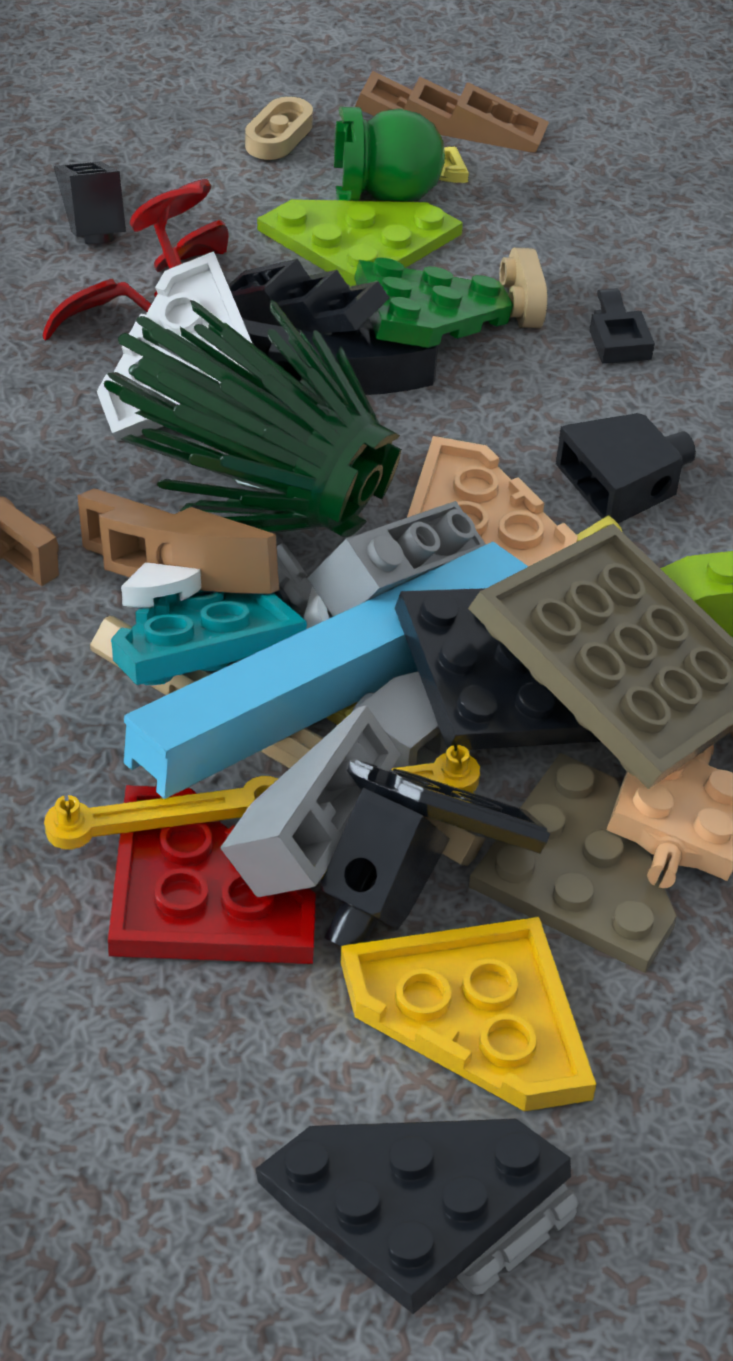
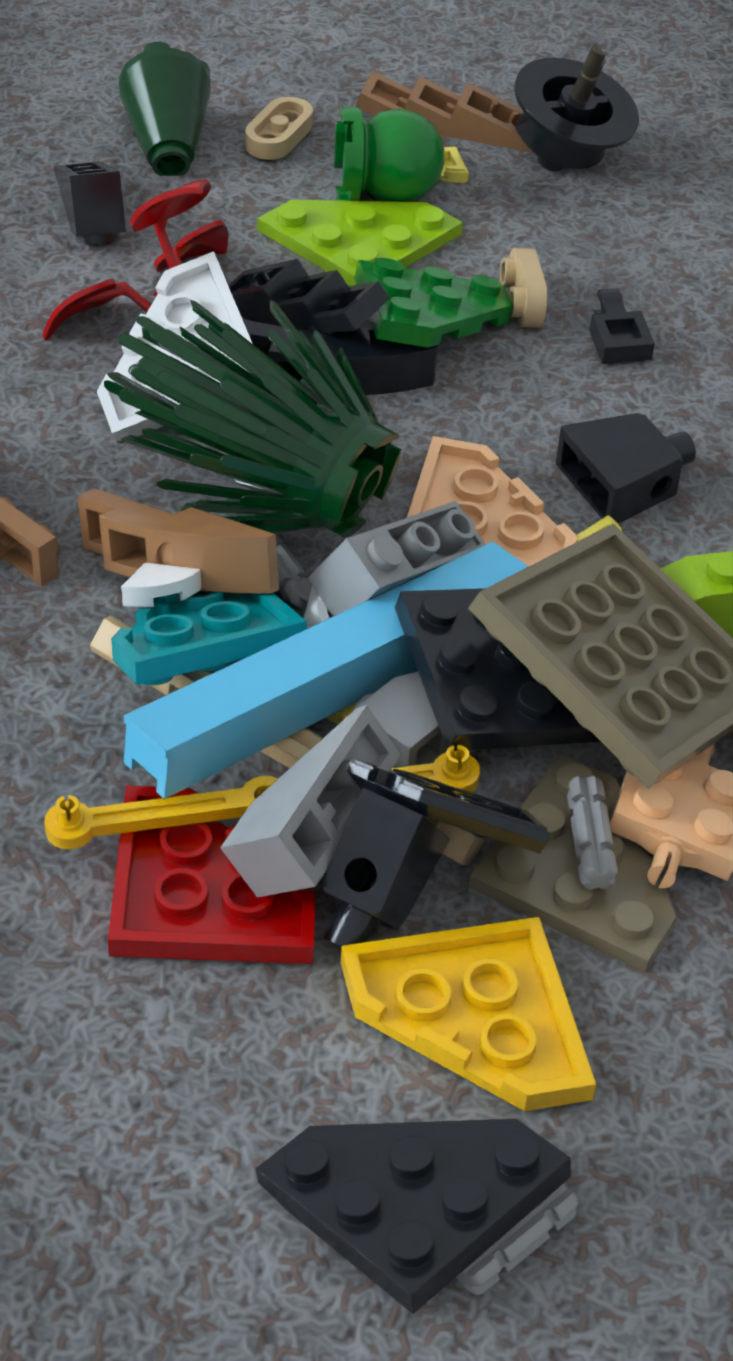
(166, 104): none -> dark green cone
(573, 111): none -> black piece
(592, 833): none -> light grey axle

